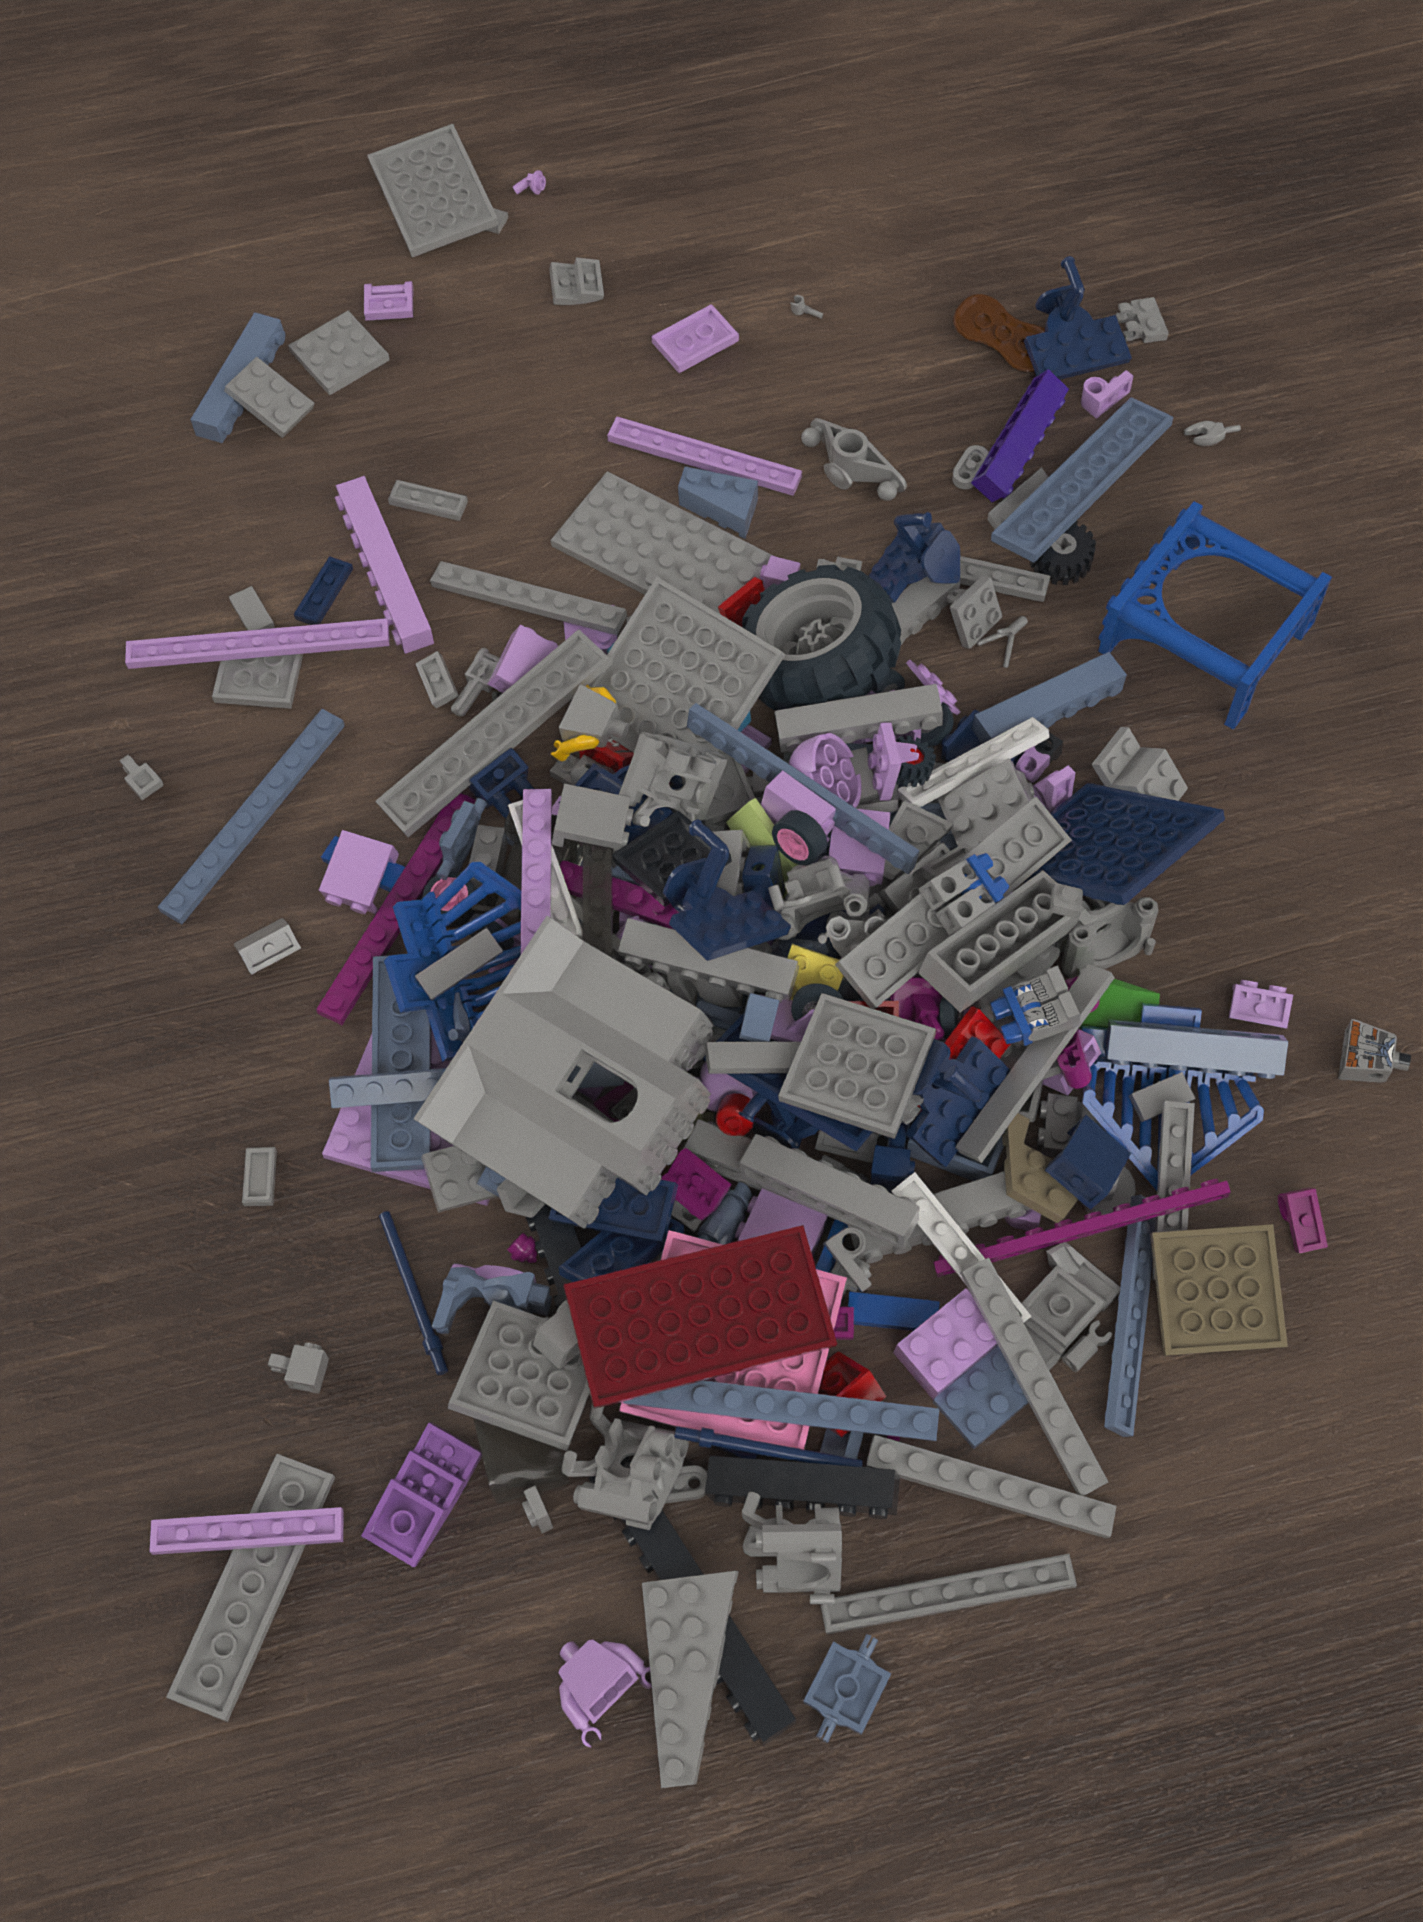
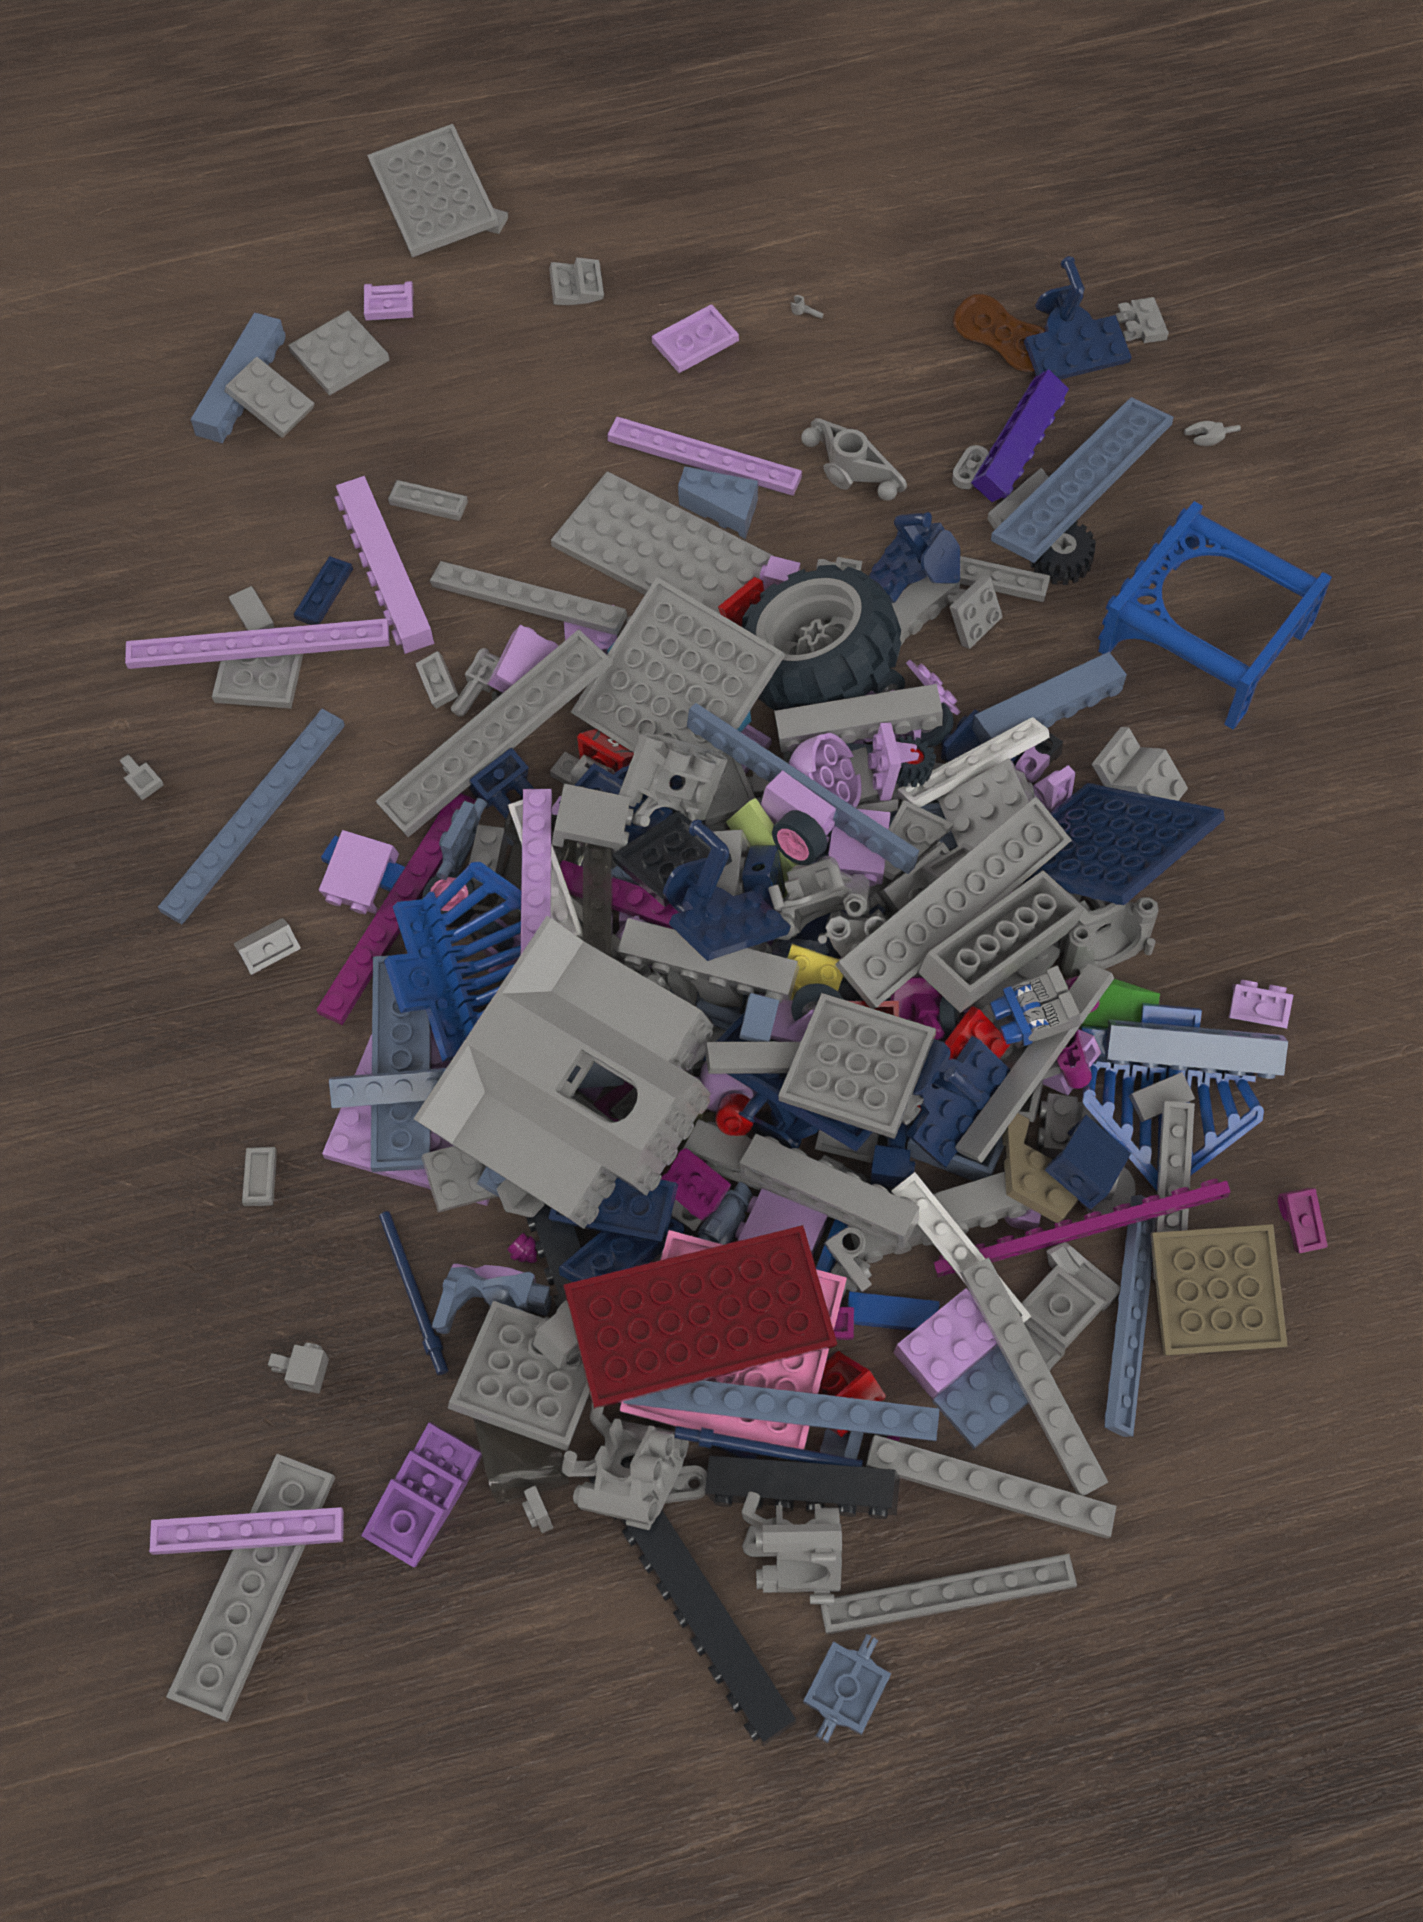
(459, 964): light grey tile -> none
(461, 1021): sand blue bar -> none
(535, 181): lavender plate -> none
(589, 722): light grey torso -> none
(596, 1679): lavender torso -> none
(685, 1649): light grey wing -> none
(973, 885): light grey hips -> none
(1010, 632): light grey plant -> none
(1066, 900): light grey plate -> none
(1085, 1348): light grey bar -> none
(1100, 395): lavender plate -> none
(1370, 1054): torso -> none

